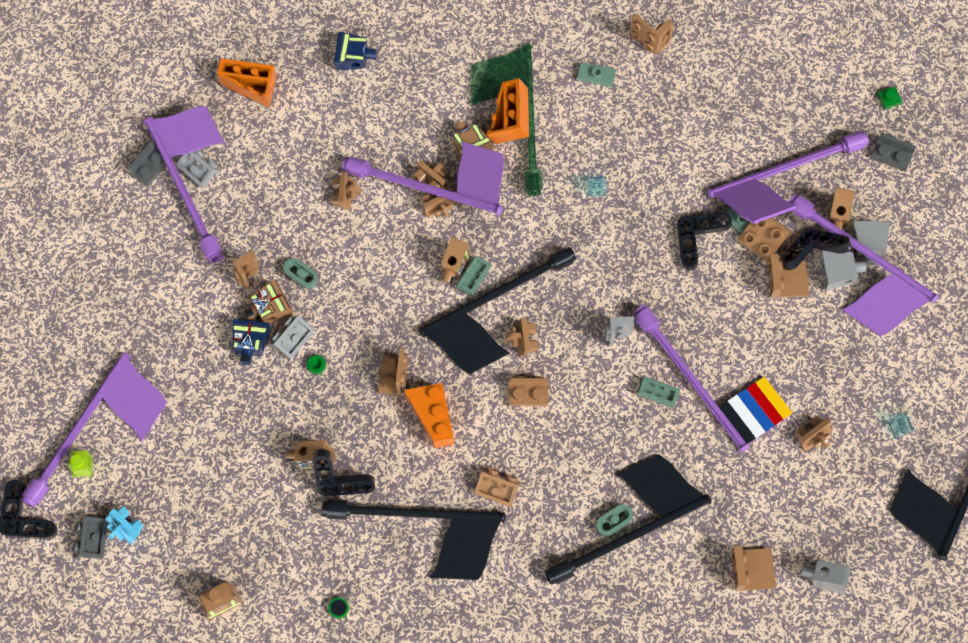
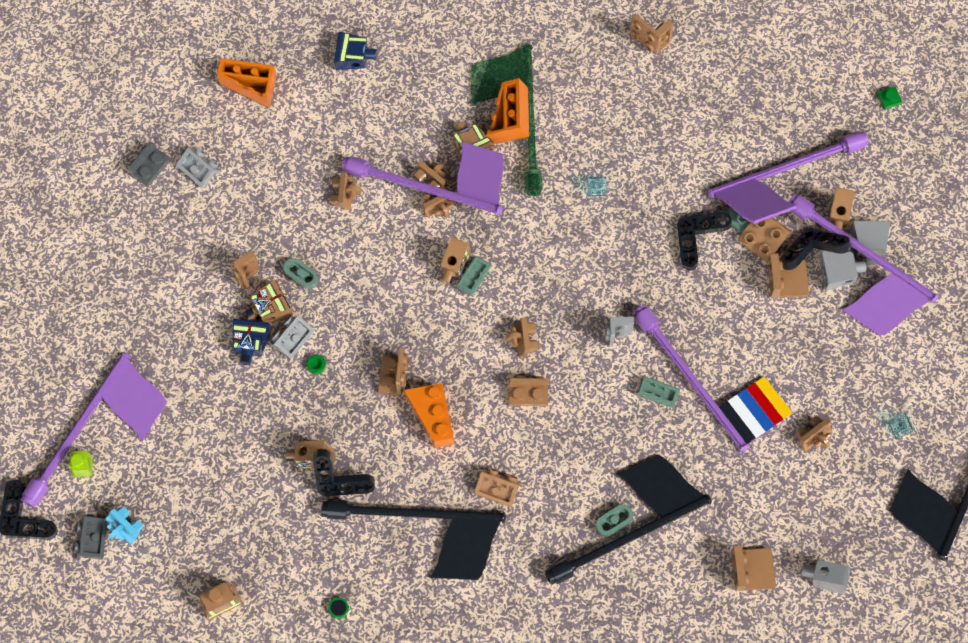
(180, 136): medium lavender flag -> none
(466, 339): black flag -> none
(596, 74): sand green plate -> none
(893, 152): dark grey bracket -> none

